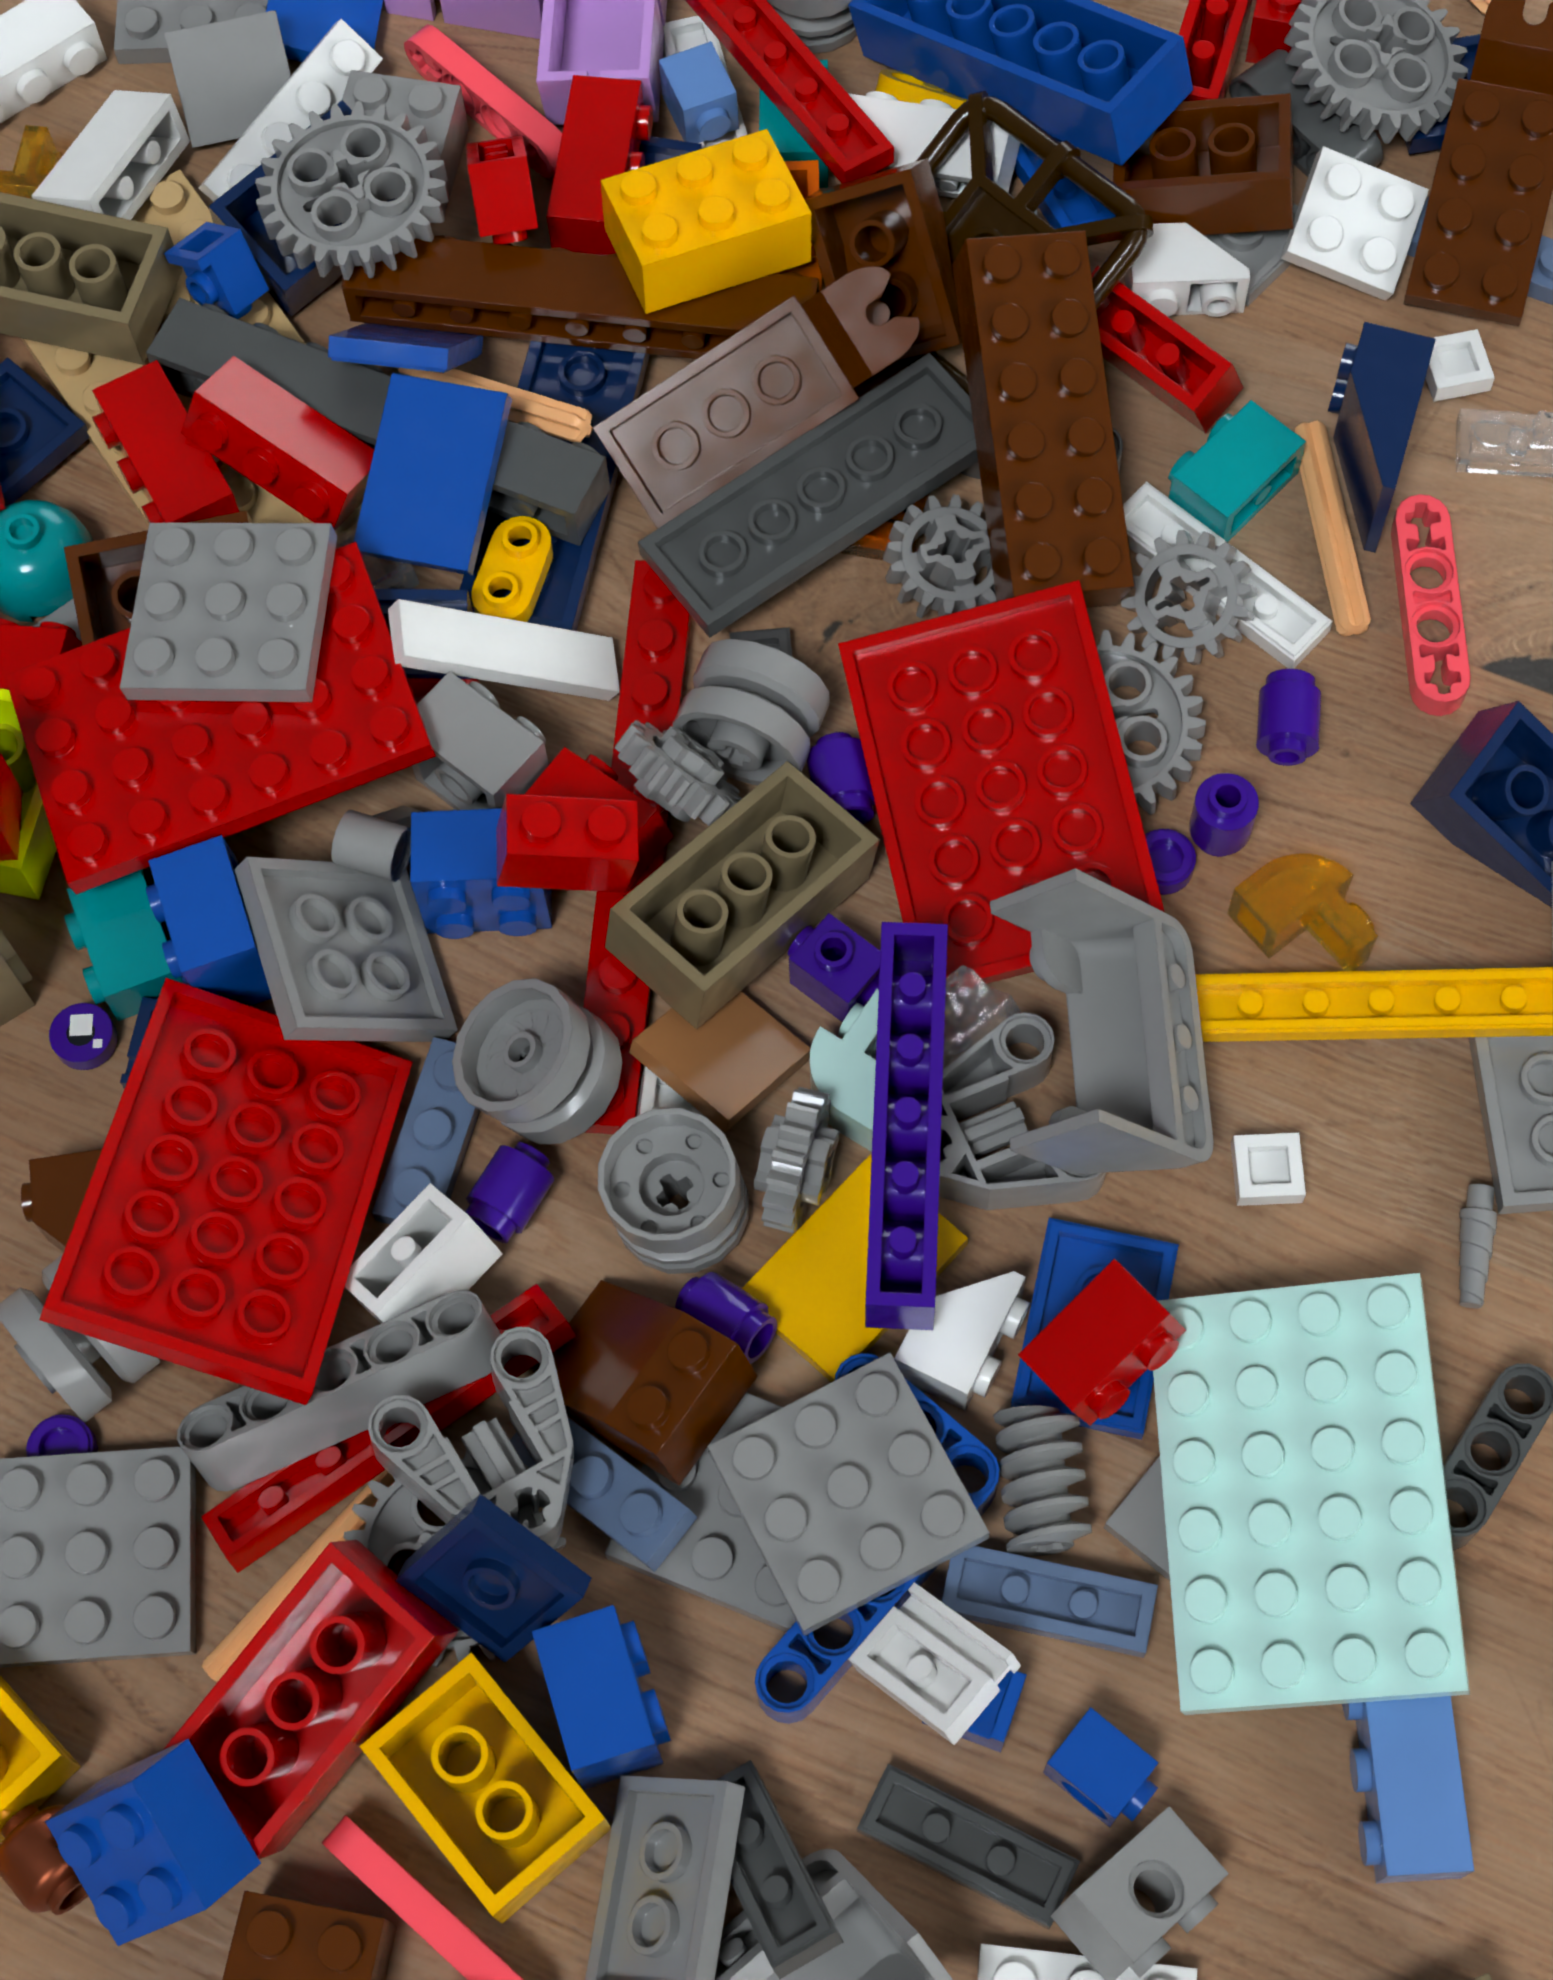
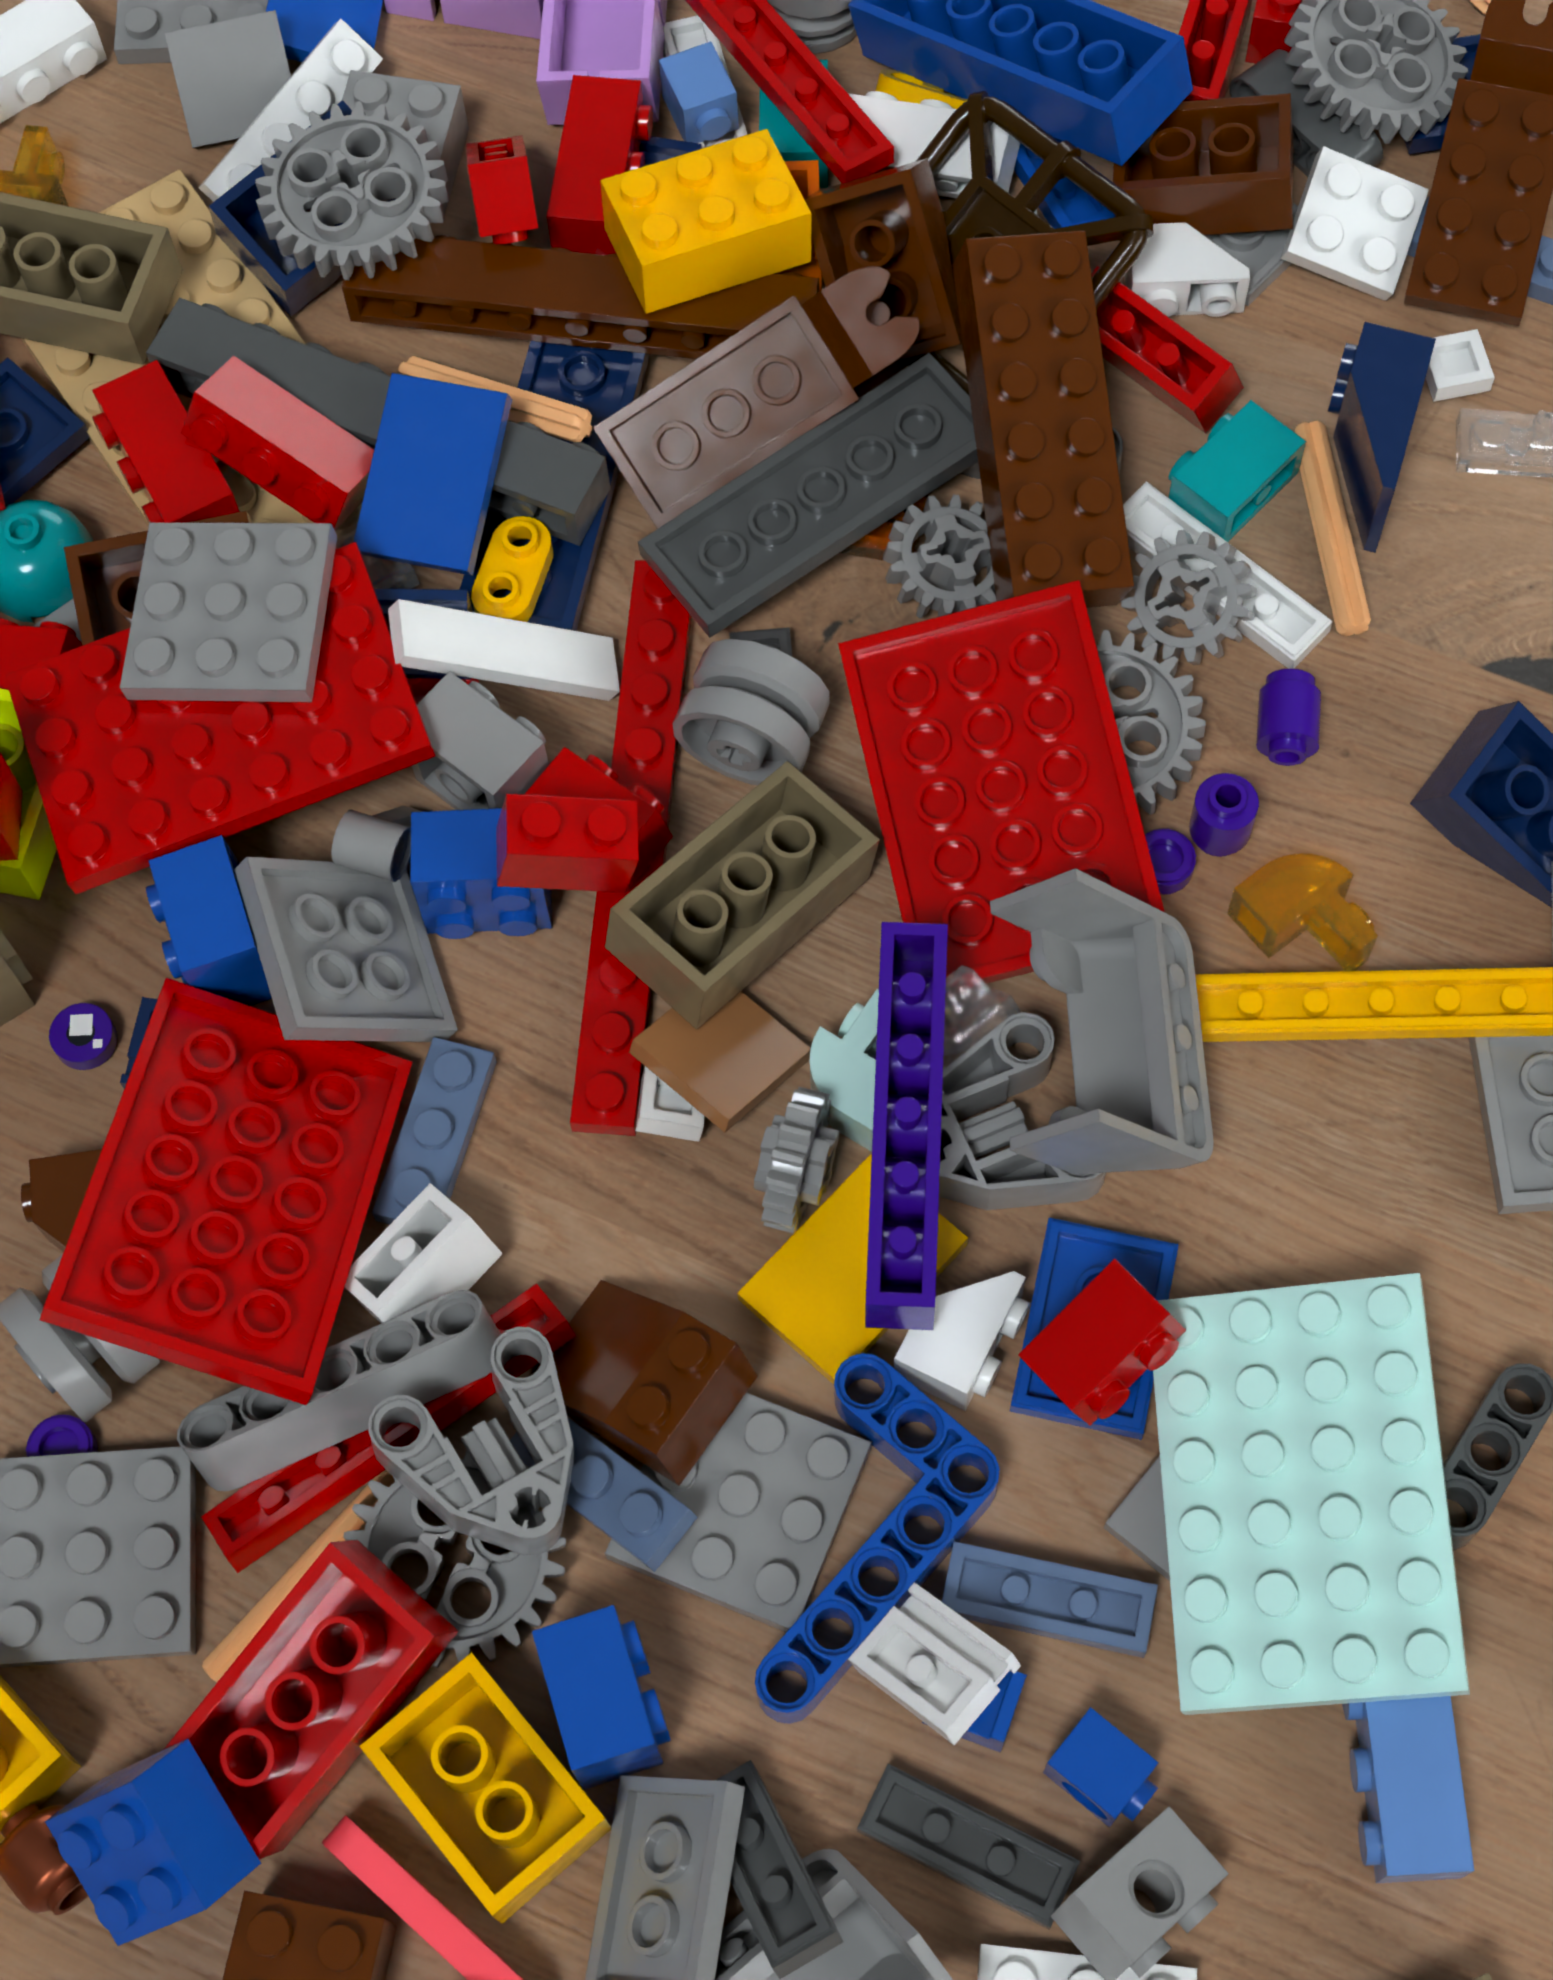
(118, 155): white brick -> none
(121, 942): teal brick -> none
(219, 268): blue brick -> none
(404, 347): blue tile -> none
(485, 97): coral beam -> none
(493, 1578): dark blue plate -> none
(509, 1191): dark purple brick -> none
(537, 1061): light grey wheel -> none
(667, 1156): light grey wheel -> none
(677, 772): light grey gear -> none
(729, 1312): dark purple brick -> none
(834, 966): dark purple brick -> none
(841, 772): dark purple brick -> none
(847, 1493): light grey plate -> none
(1039, 1480): light grey piece -> none
(1268, 1169): white plate -> none
(1425, 604): coral beam -> none
(1476, 1239): light grey animal -> none

